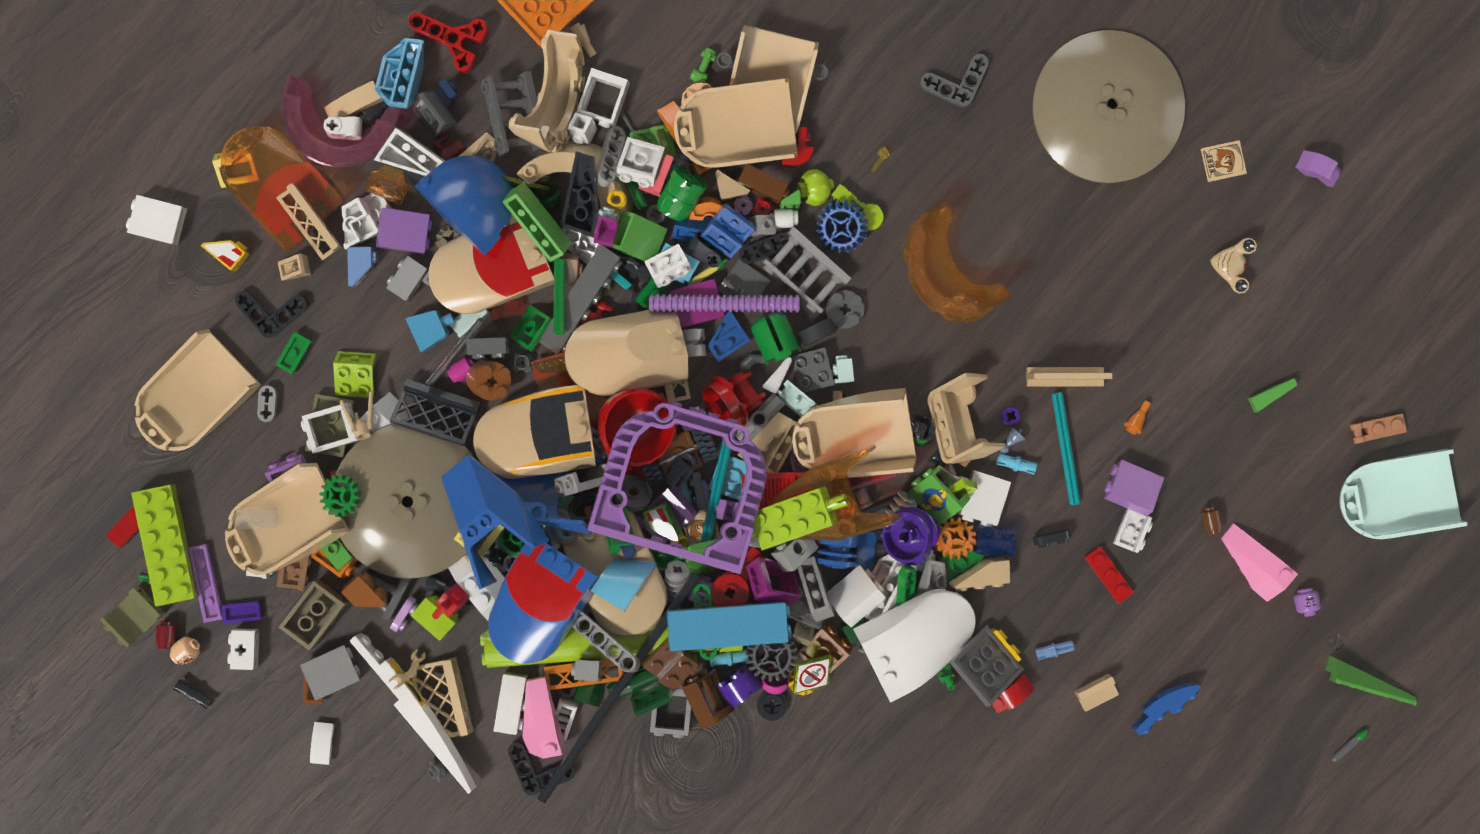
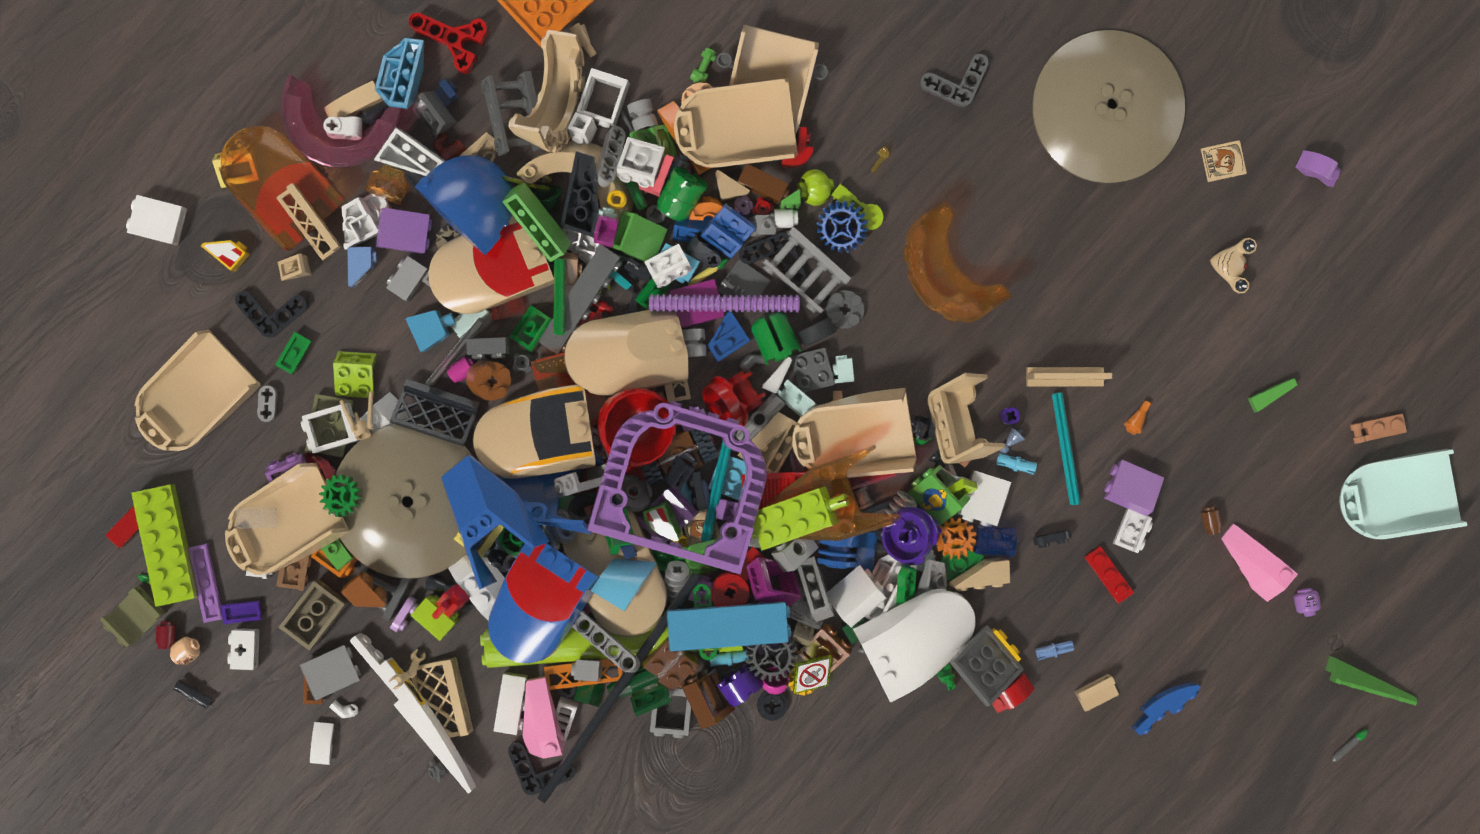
(326, 469): none -> dark red wing
(344, 711): none -> white arm
(642, 114): none -> light grey wheel

